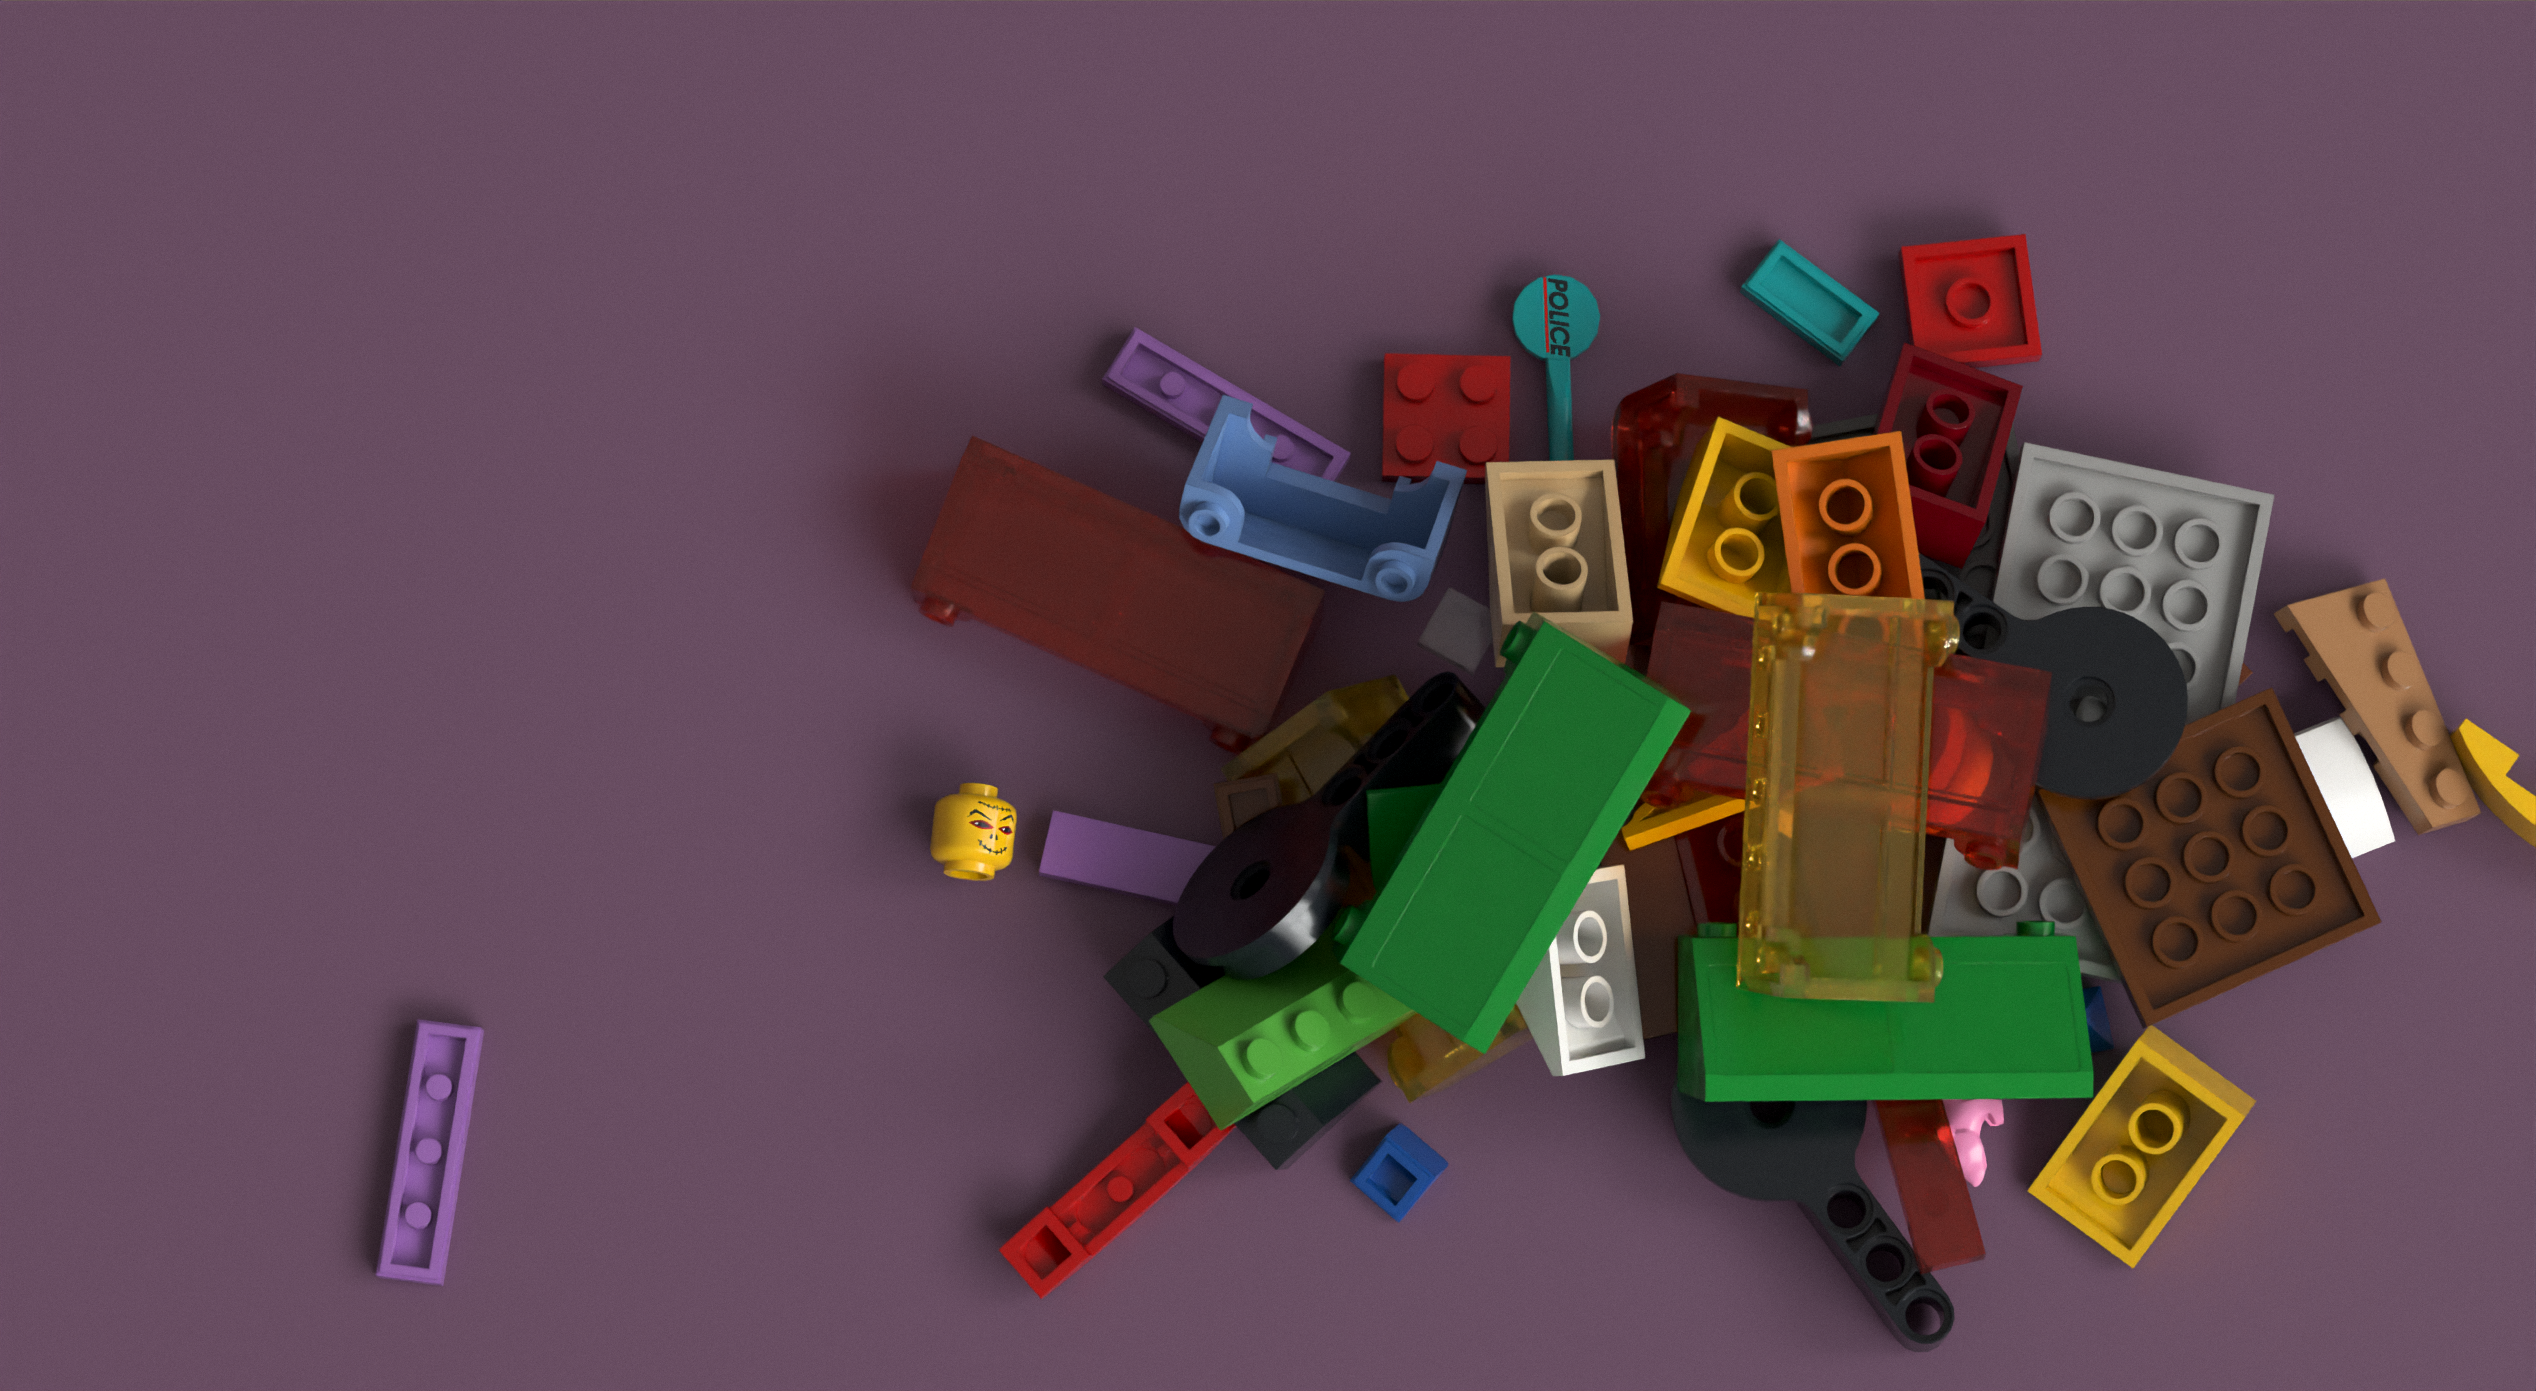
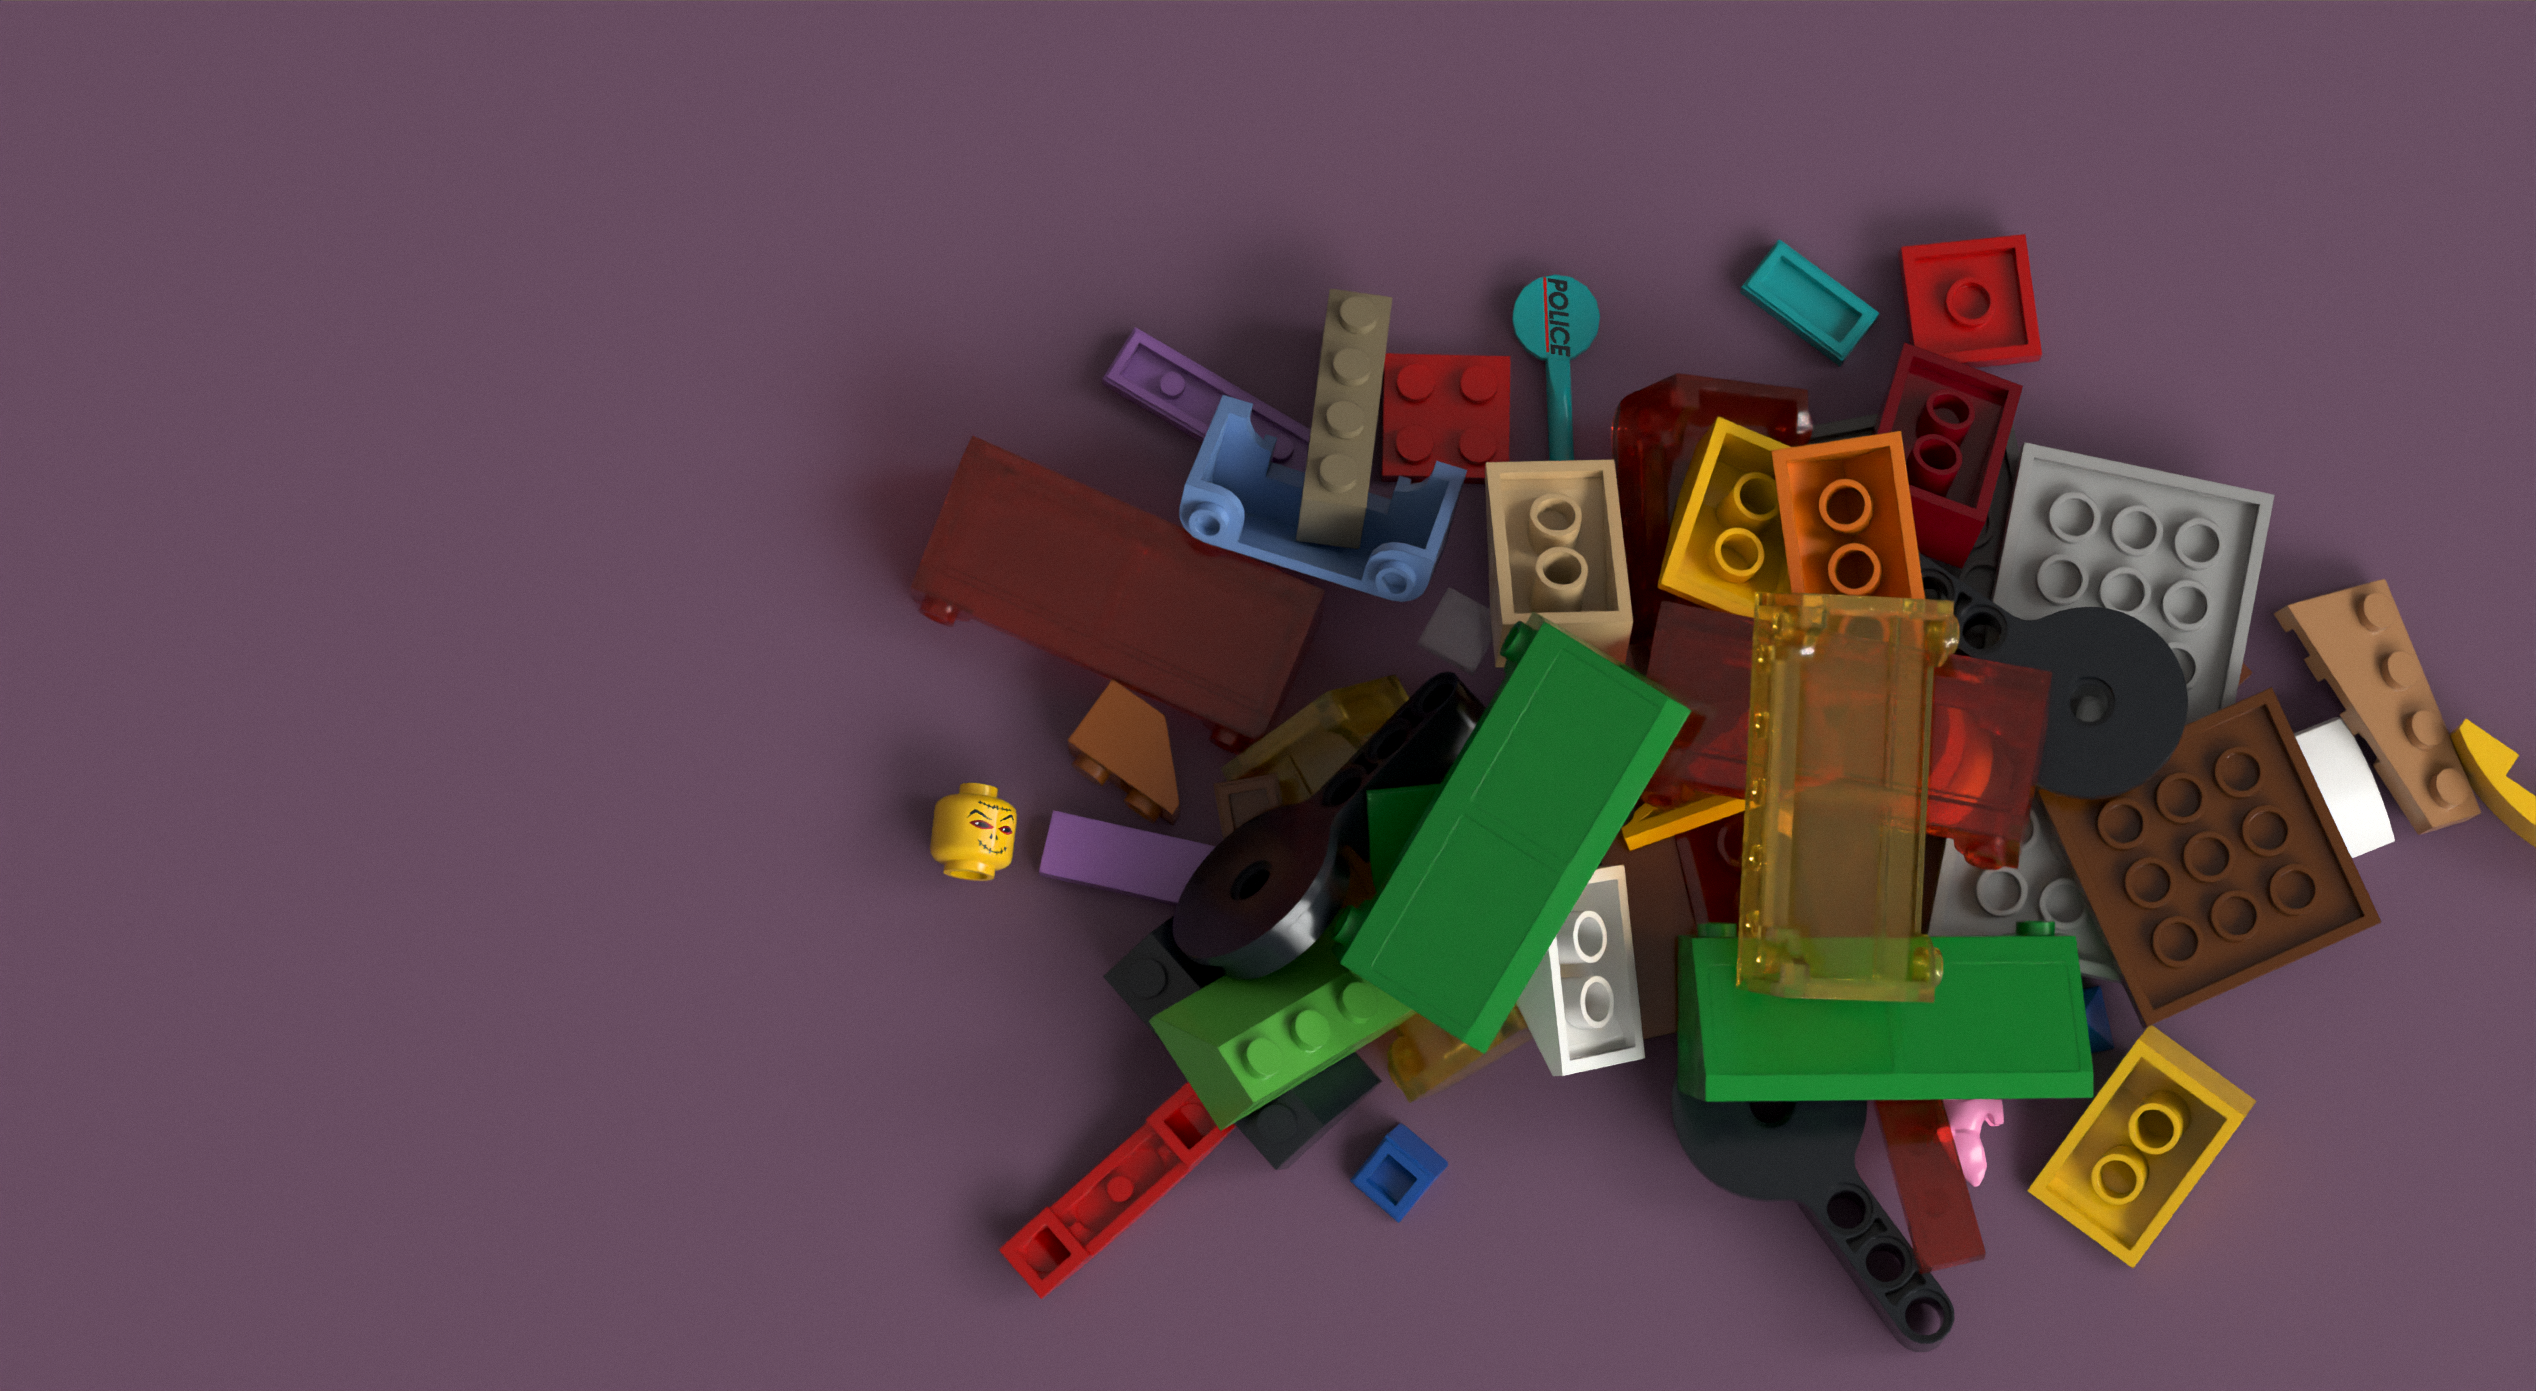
(430, 1152): medium lavender tile -> none
(1130, 747): none -> dark orange slope
(1344, 419): none -> dark tan brick

